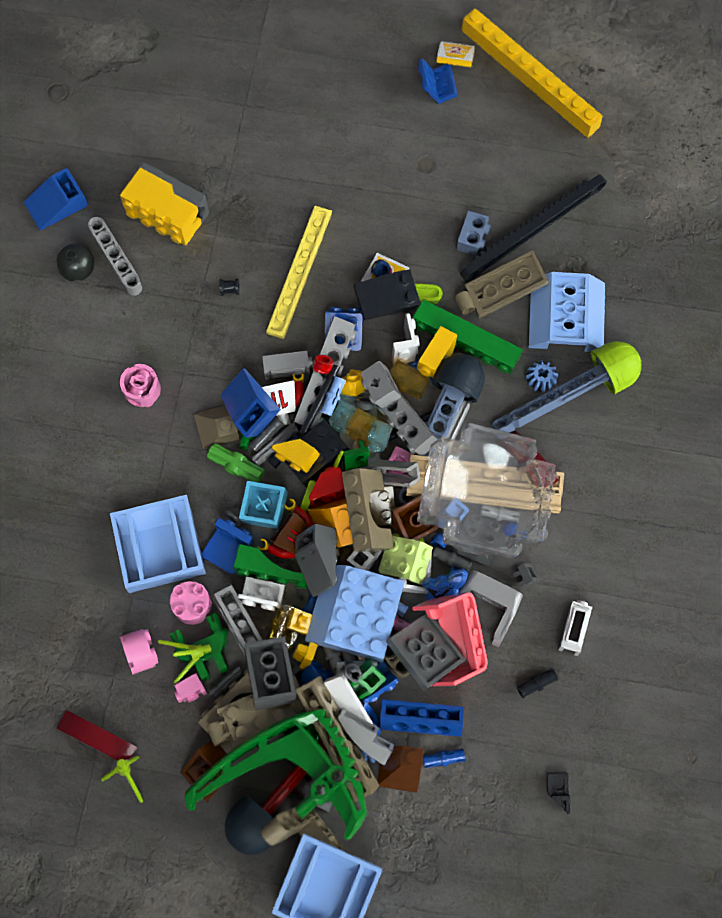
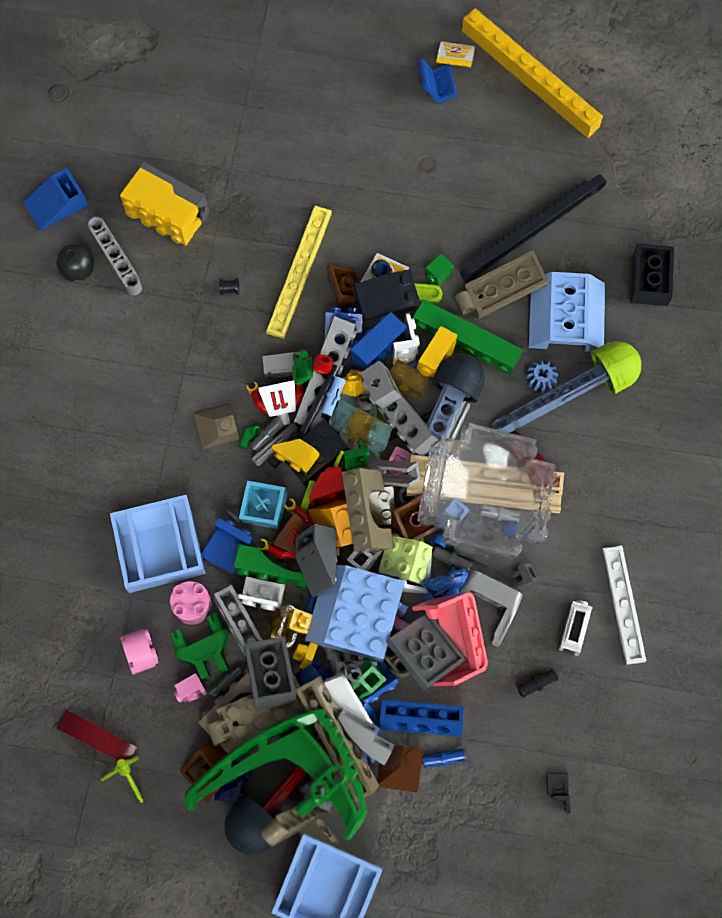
(140, 385): bright pink brick -> none
(195, 650): lime plant -> none
(233, 790): none -> clear blue bracket
(235, 463): bright green piece -> none
(249, 404): blue slope -> none
(303, 369): none -> green plate
(341, 283): none -> reddish brown slope
(378, 342): none -> blue brick
(439, 270): none -> green brick
(470, 232): sand blue brick -> none
(624, 605): none -> white tile
(652, 274): none -> black brick

